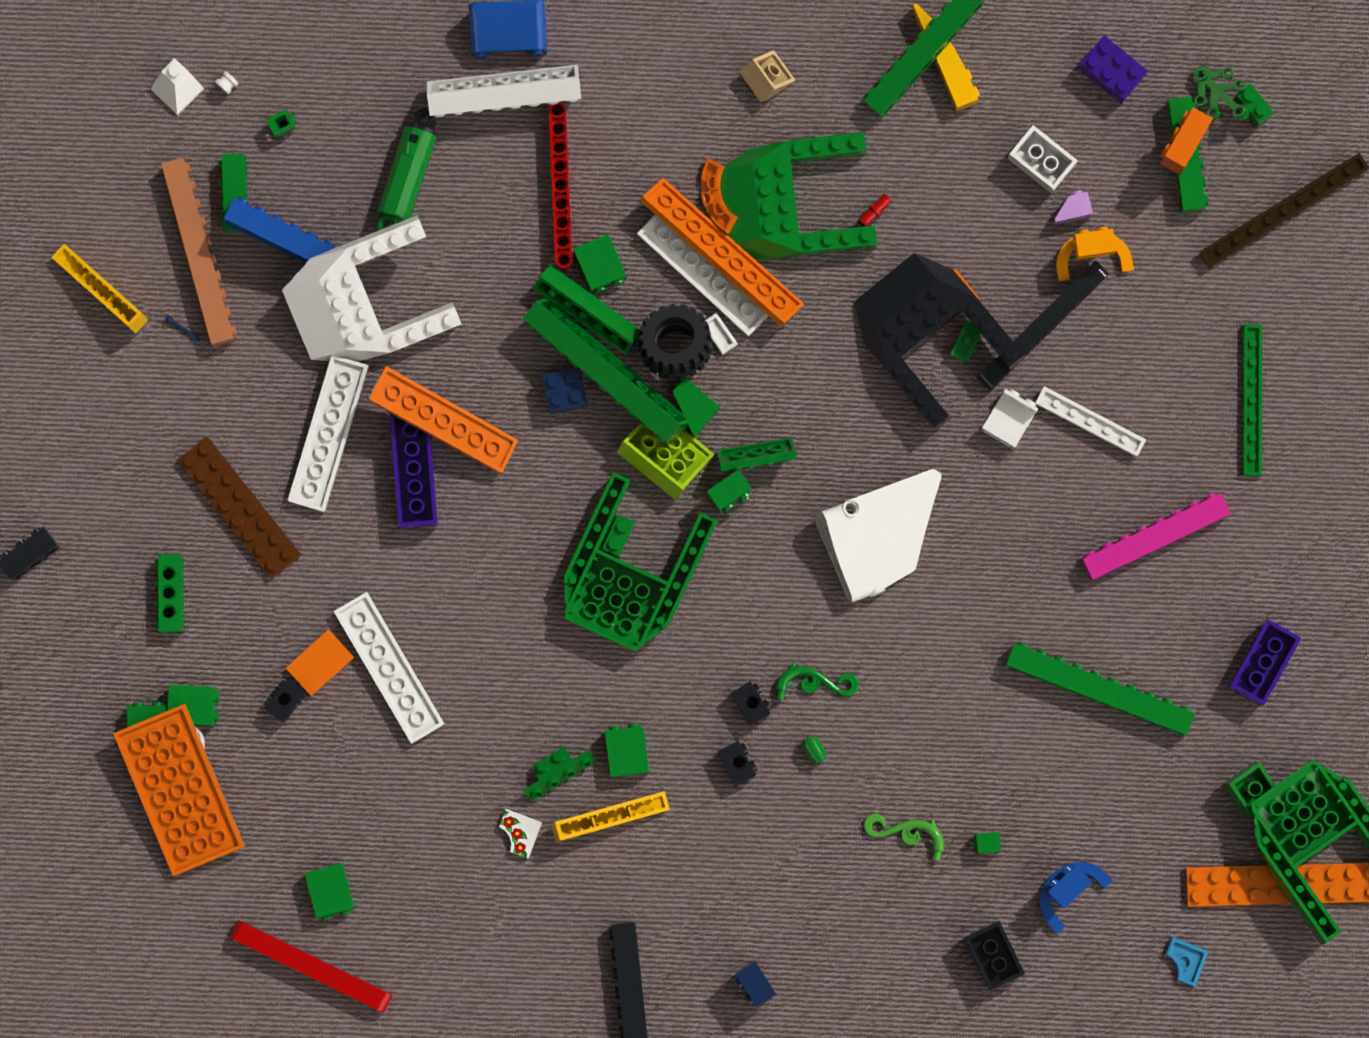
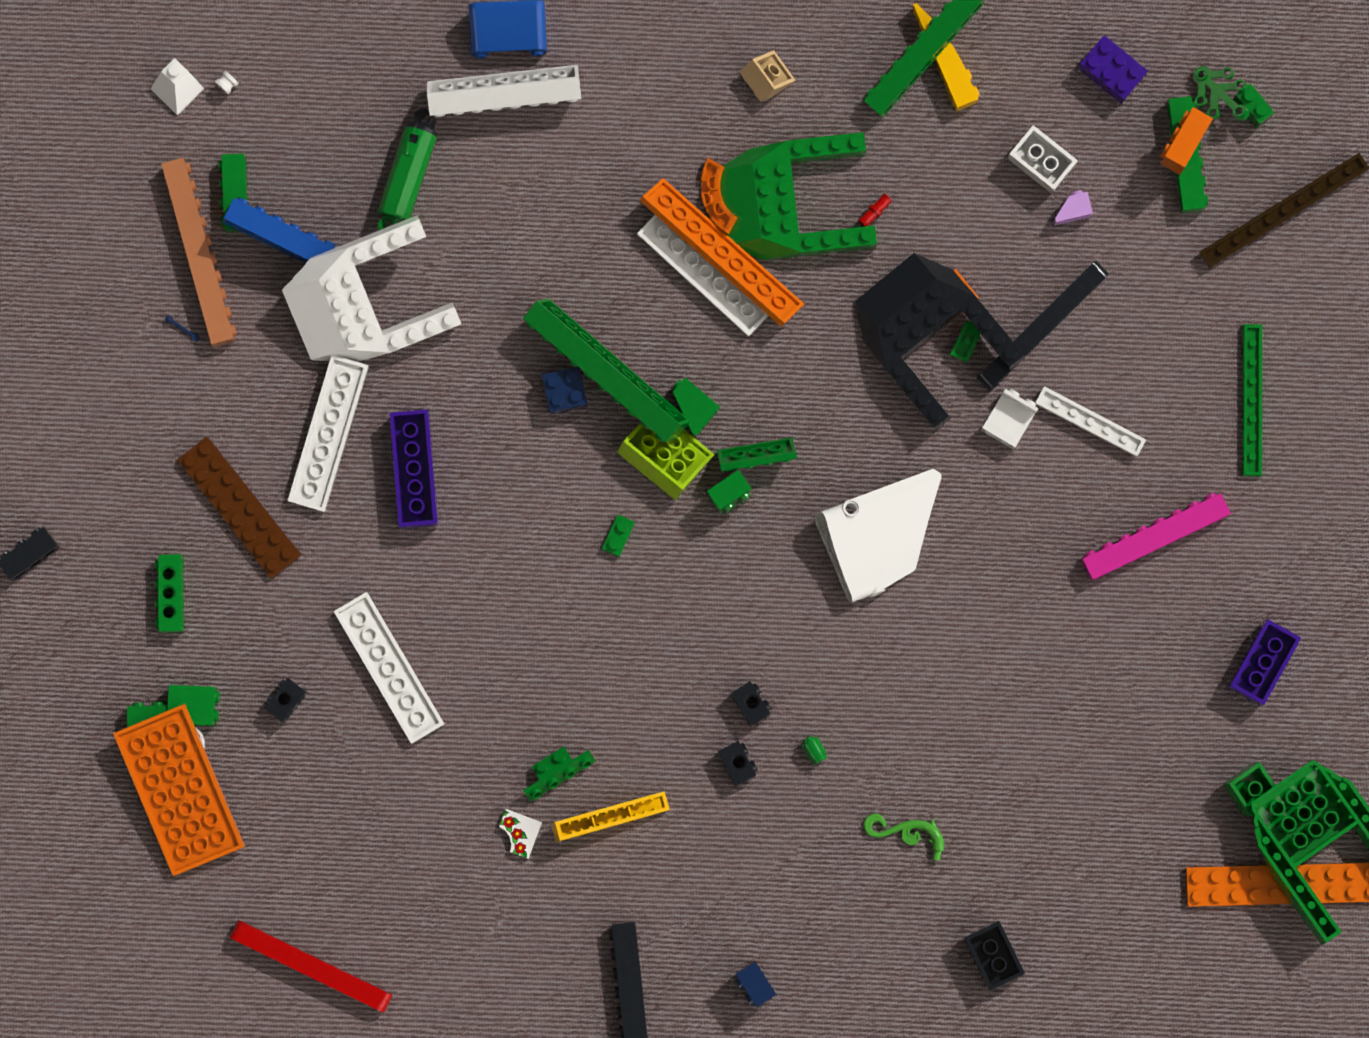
(100, 288): yellow slope -> none
(276, 120): green brick -> none
(320, 662): orange tile -> none
(330, 891): green brick -> none
(442, 420): orange plate -> none
(560, 195): red beam -> none
(587, 309): green brick -> none
(600, 264): green brick -> none
(618, 597): green wedge -> none
(626, 750): green brick -> none
(669, 320): black tyre -> none
(720, 334): white tile -> none
(793, 671): green plant -> none
(987, 843): green brick -> none
(1065, 886): blue piece -> none
(1091, 245): light orange piece -> none
(1099, 689): green brick -> none
(1188, 960): dark azure tile -> none

